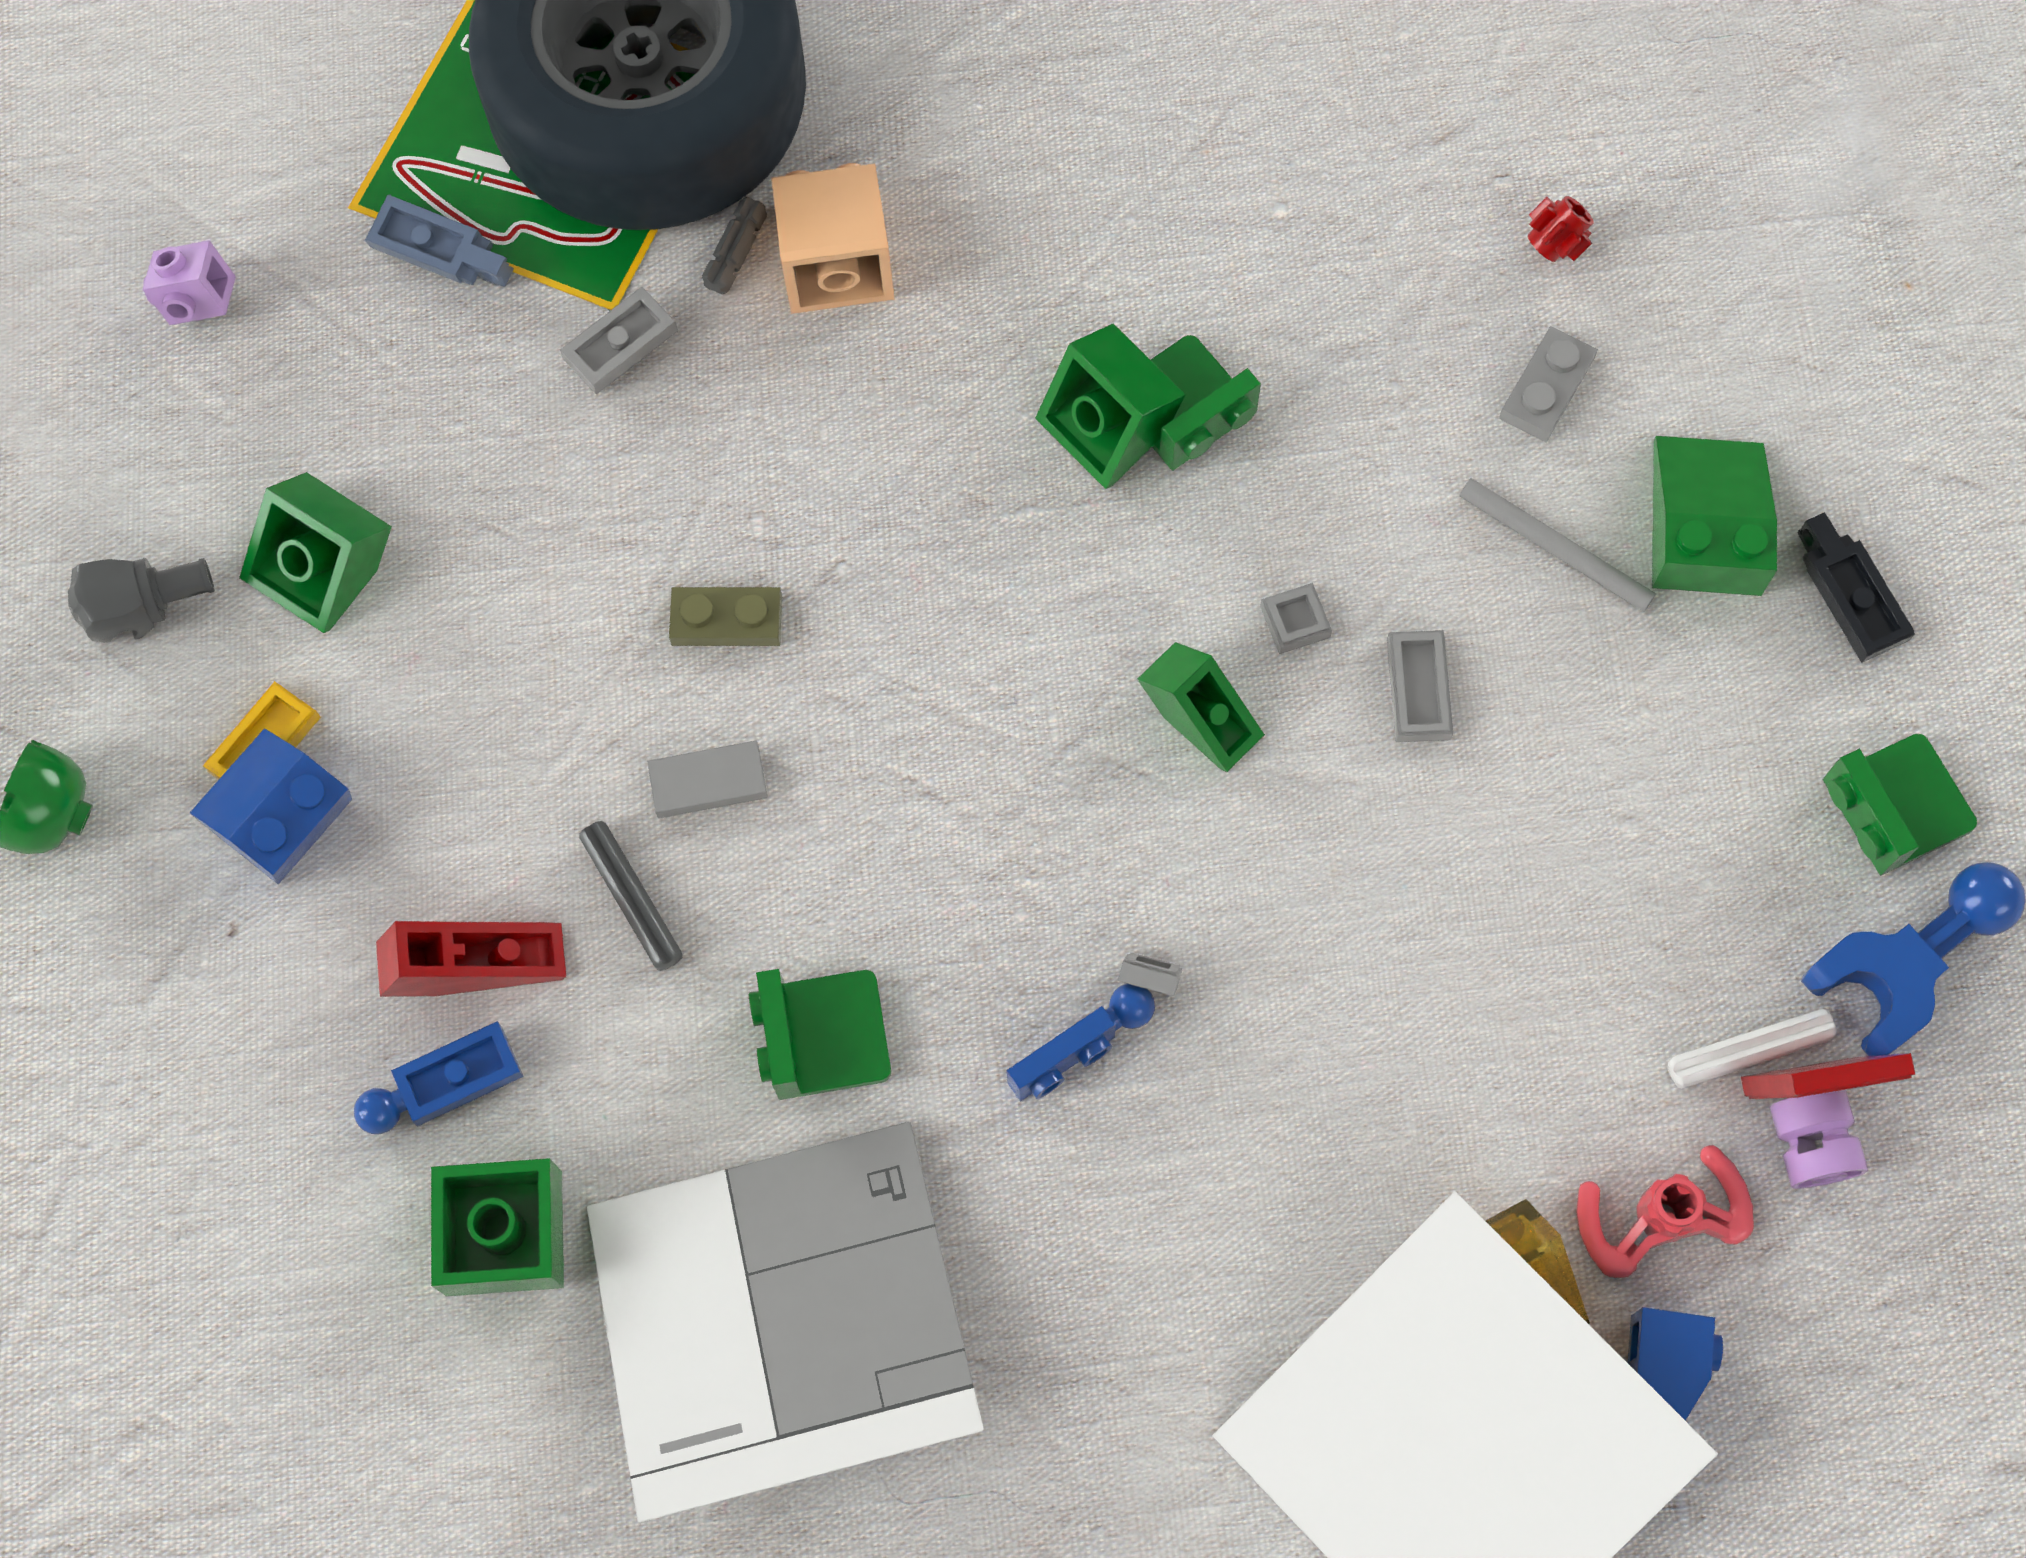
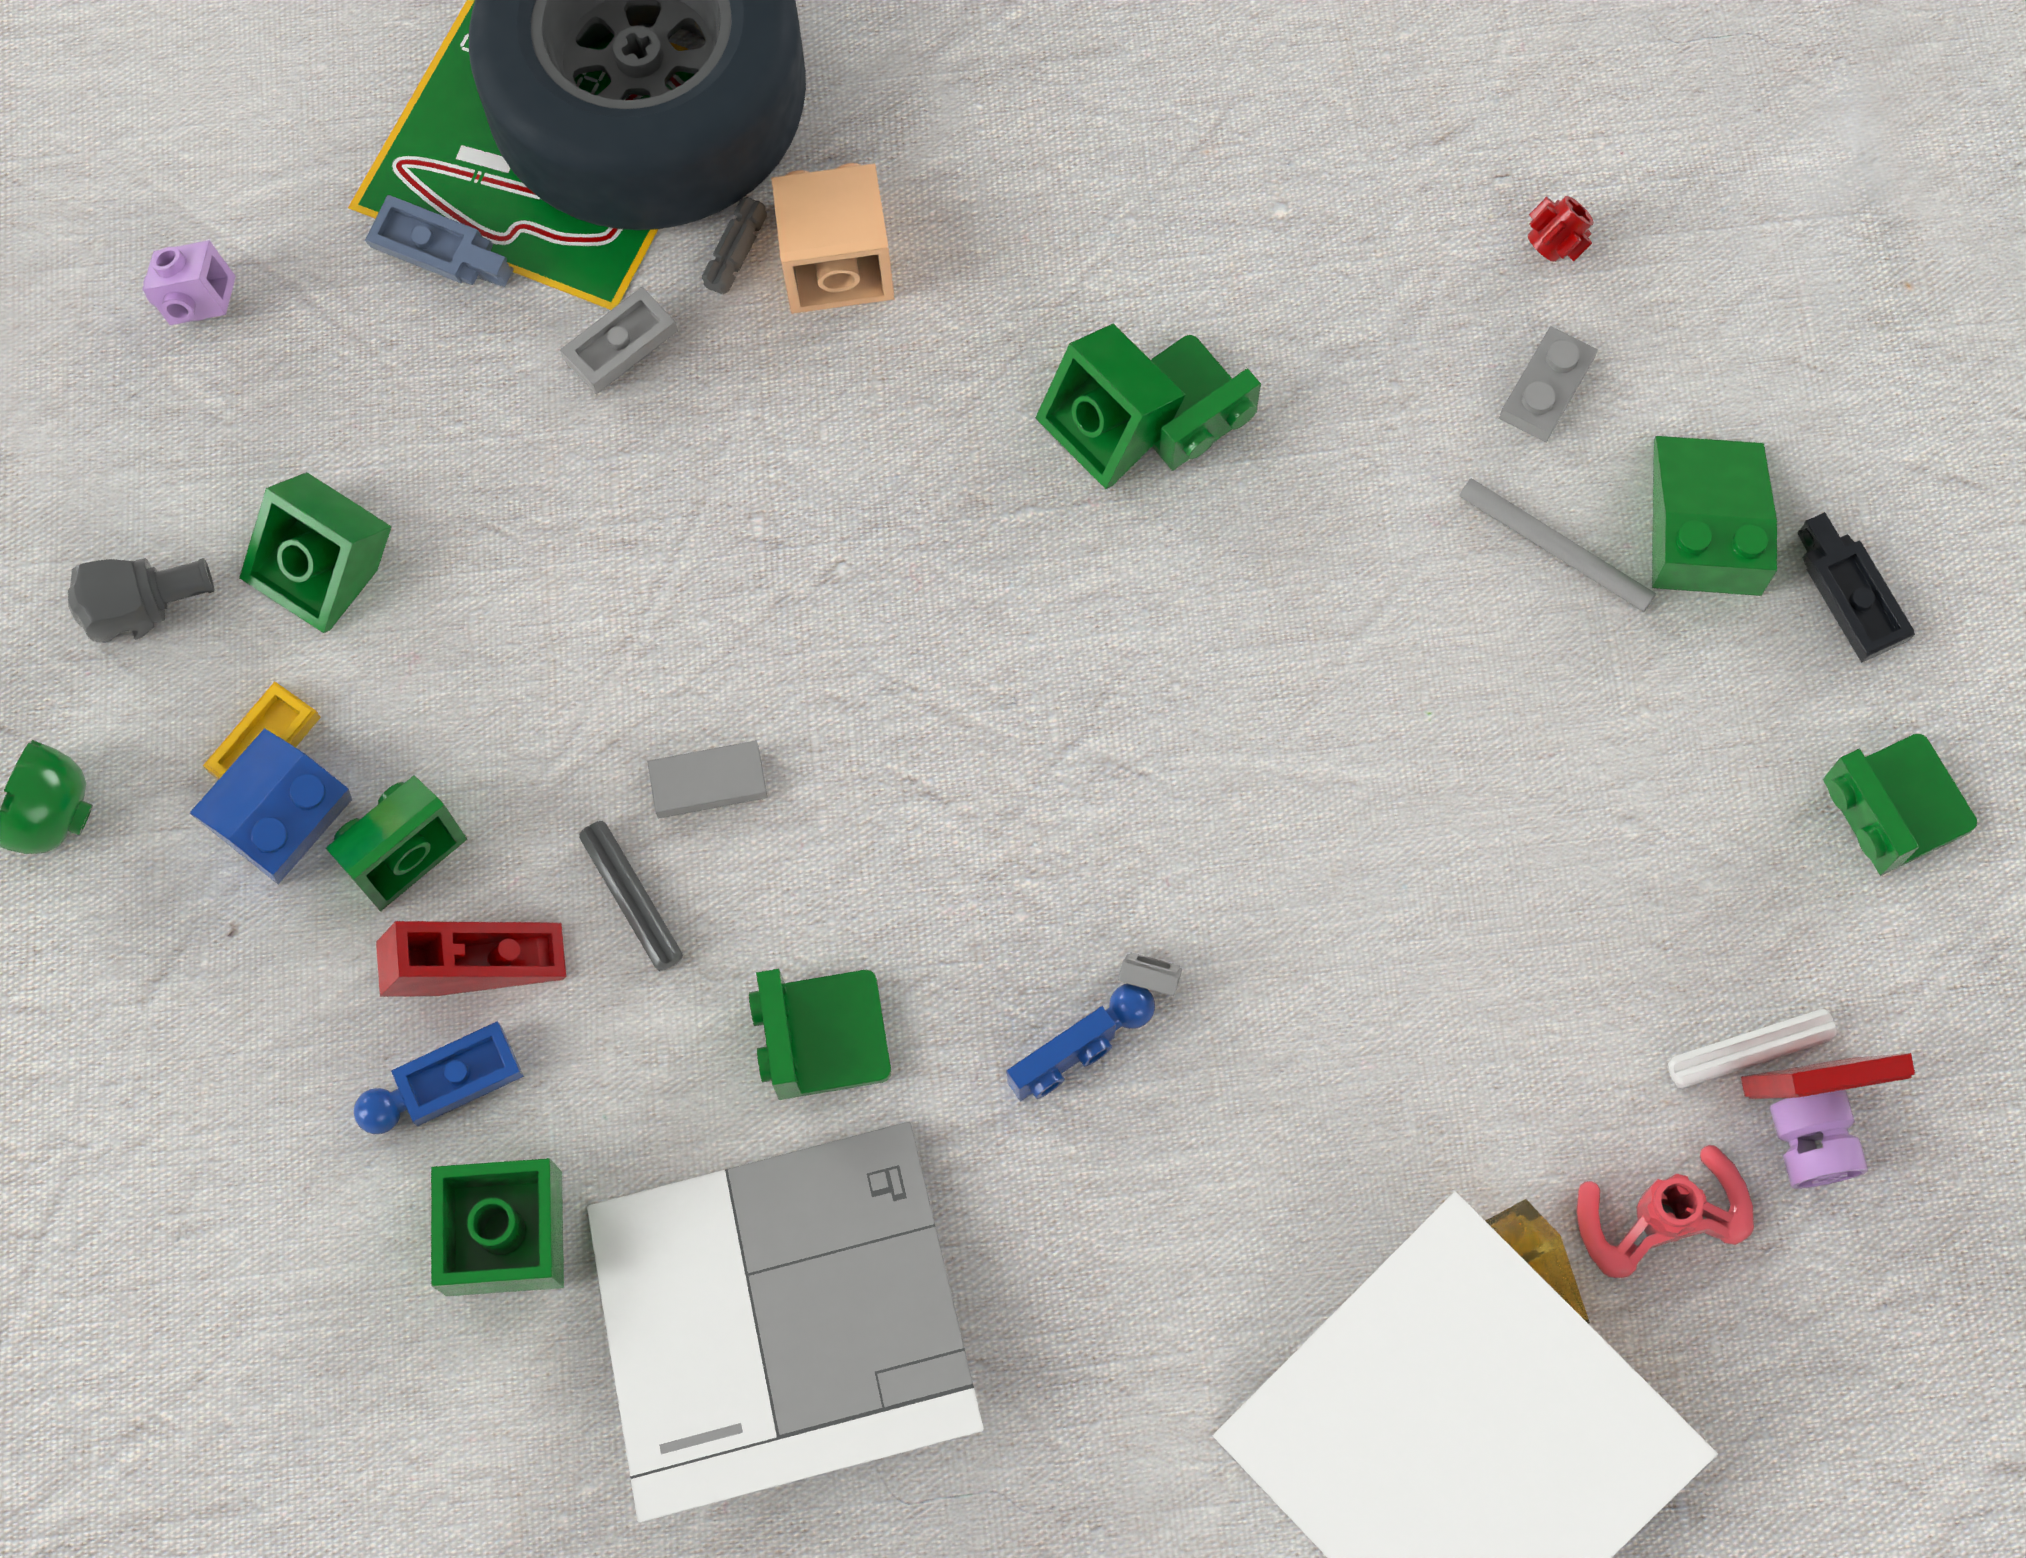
(396, 841): none -> green slope
(725, 616): olive plate -> none
(1201, 704): green slope -> none
(1296, 618): light grey tile -> none
(1419, 686): light grey tile -> none
(1675, 1354): blue slope -> none
(1906, 964): blue piece -> none

